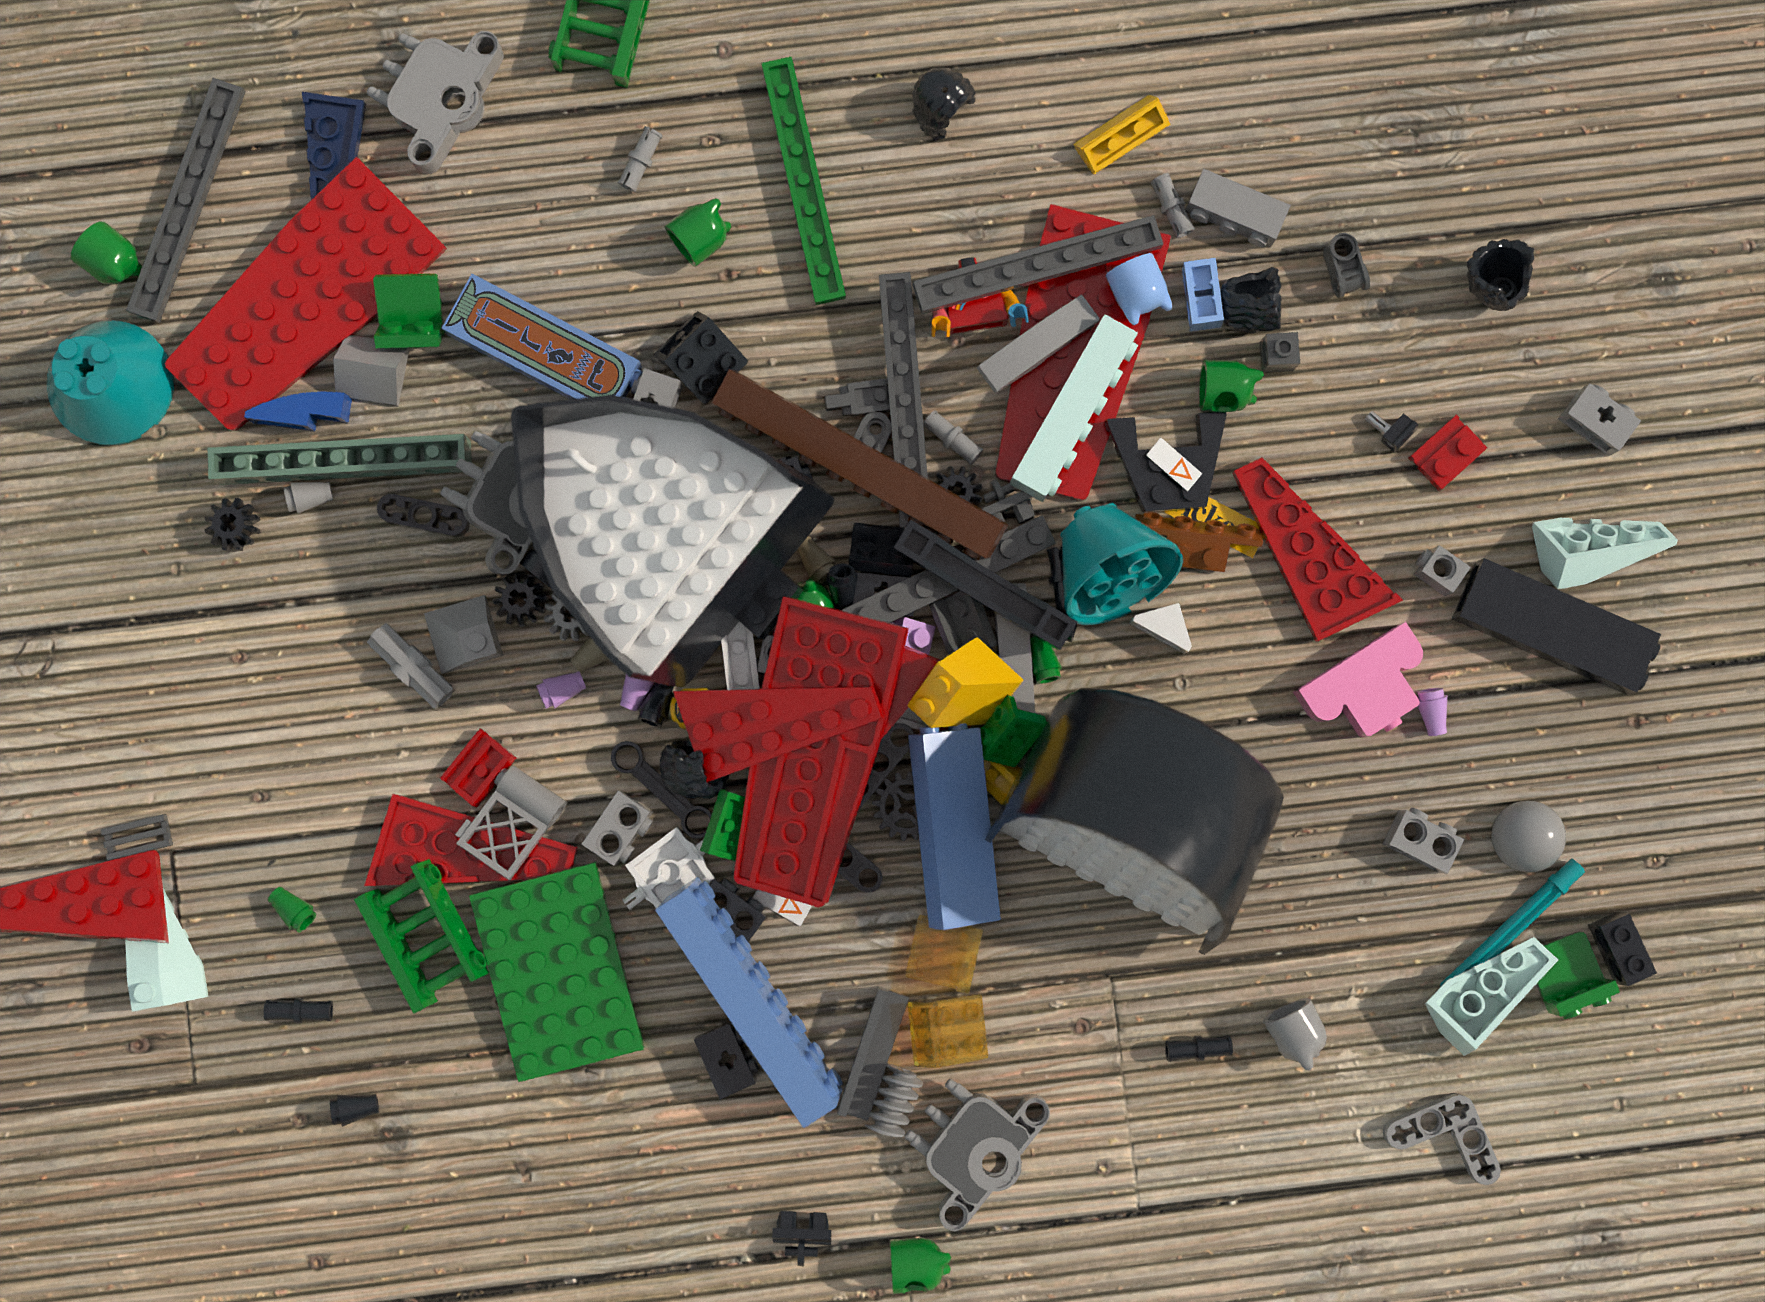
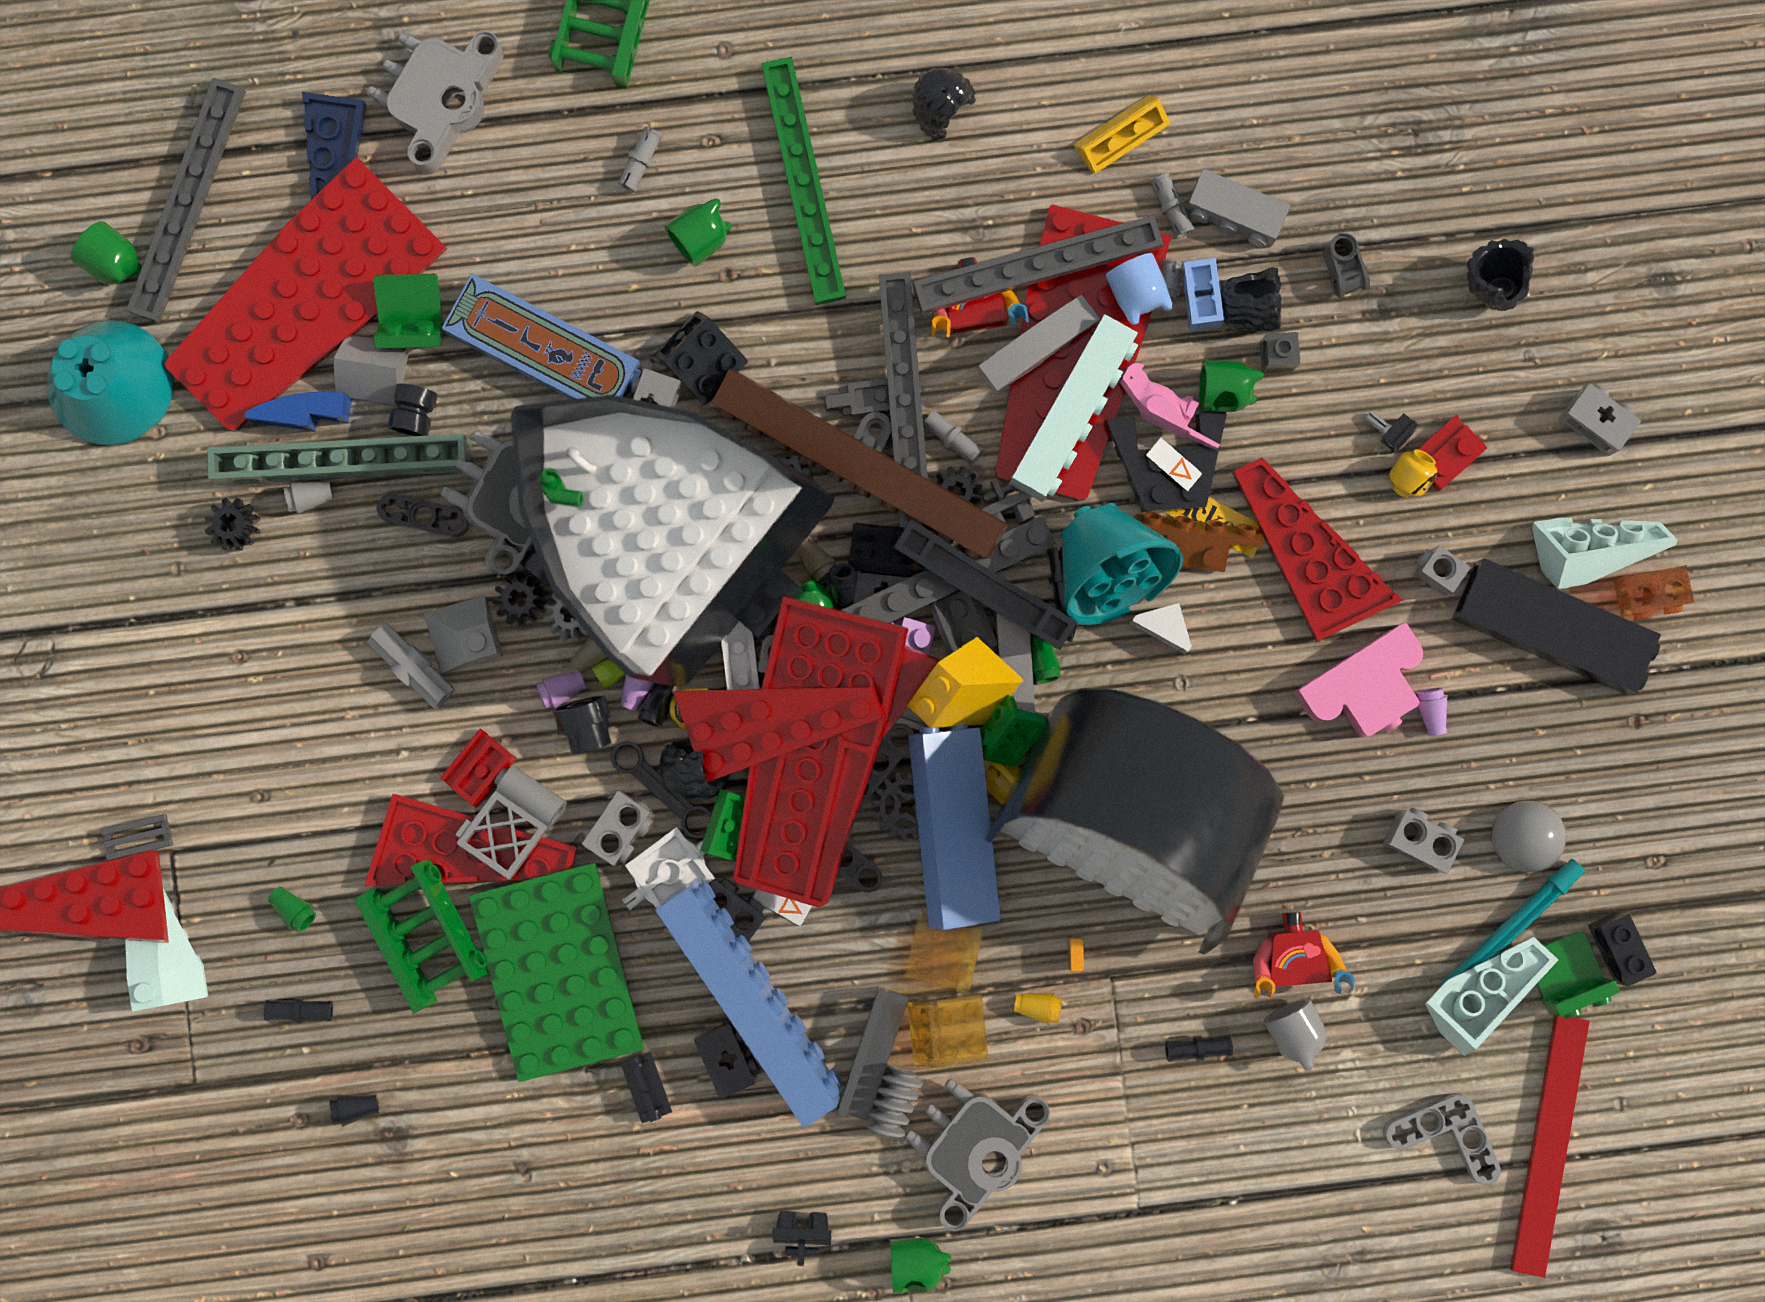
(412, 412): none -> black wheel
(557, 492): none -> green arm
(584, 723): none -> black piece
(607, 673): none -> lime hose
(646, 1087): none -> black hinge
(1039, 1006): none -> yellow cone
(1075, 954): none -> light orange tile
(1162, 406): none -> bright pink animal
(1171, 276): none -> light grey pin
(1297, 959): none -> torso
(1413, 473): none -> yellow head
(1549, 1146): none -> red tile
(1653, 589): none -> clear orange brick

